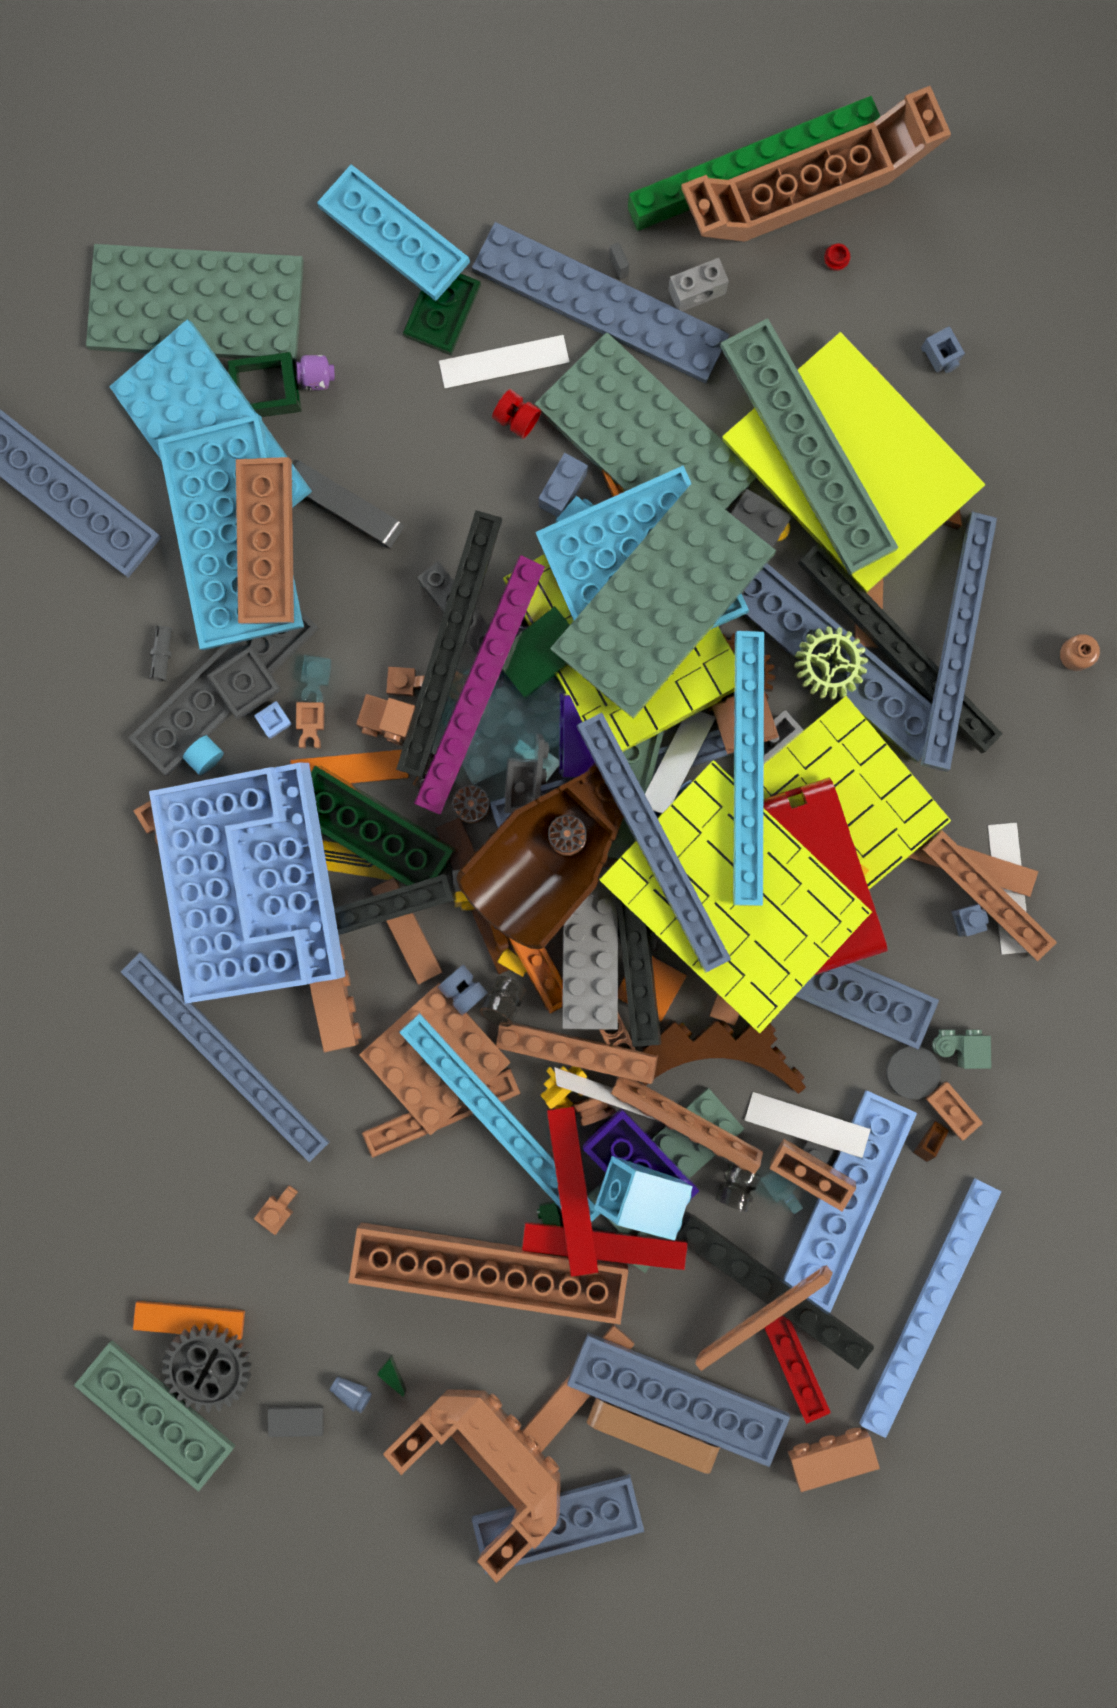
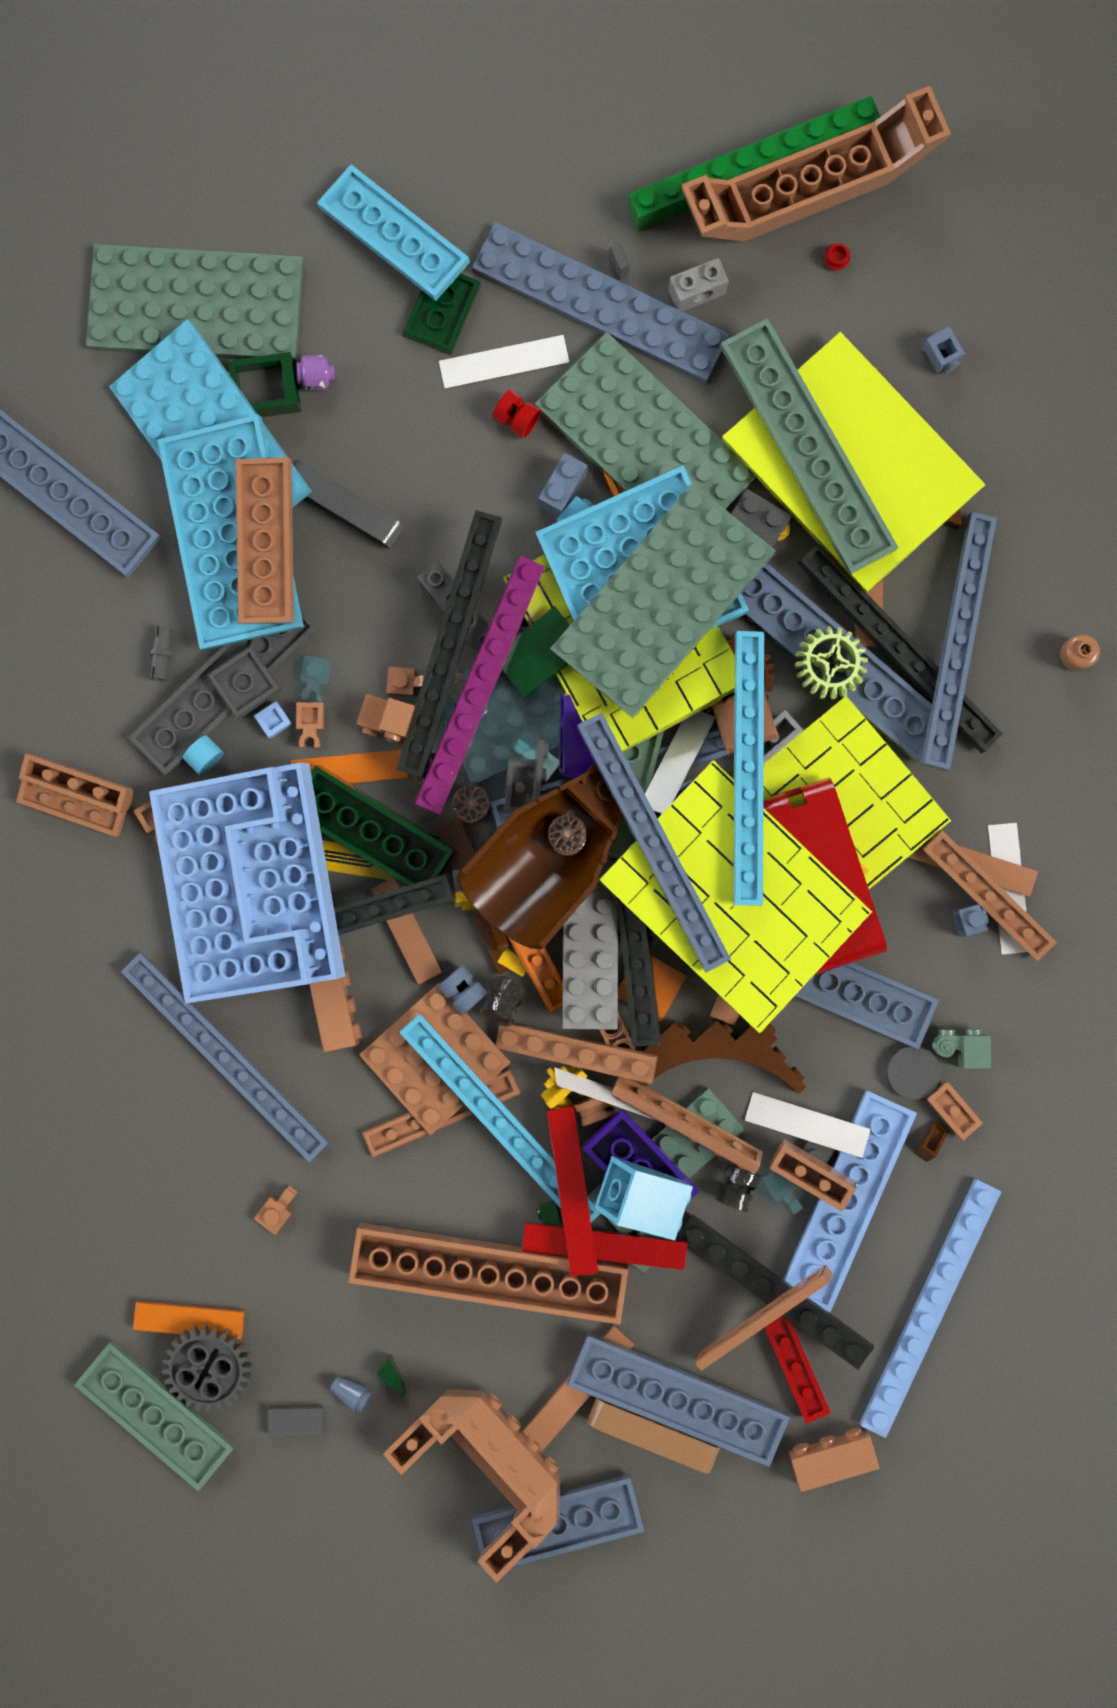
(73, 794): none -> nougat brick

